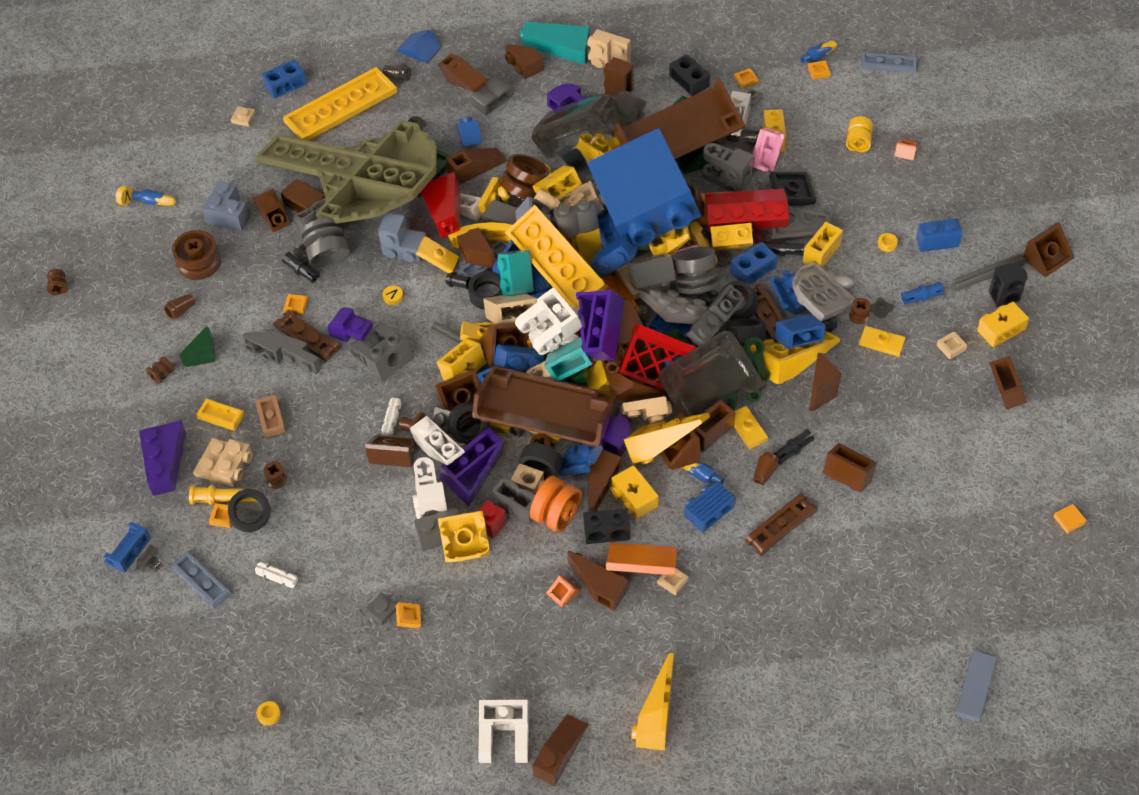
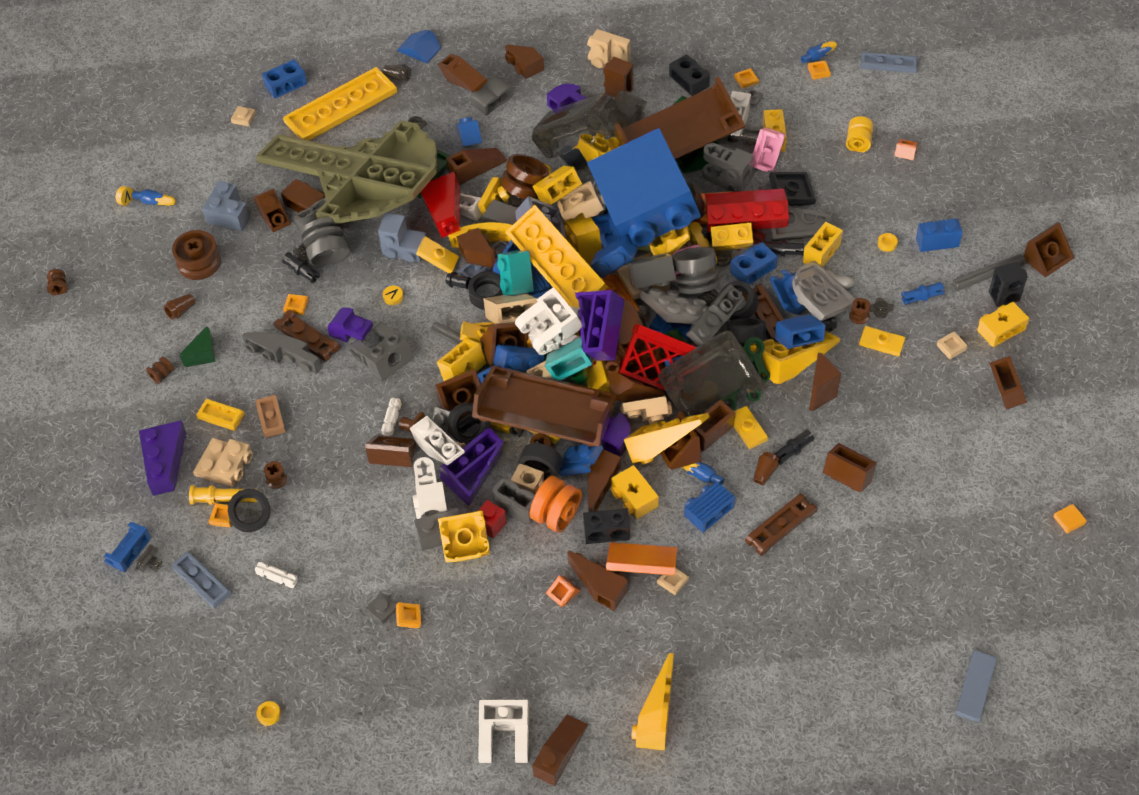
(547, 199): tan pin -> none
(557, 39): teal slope -> none
(576, 218): dark grey brick -> none

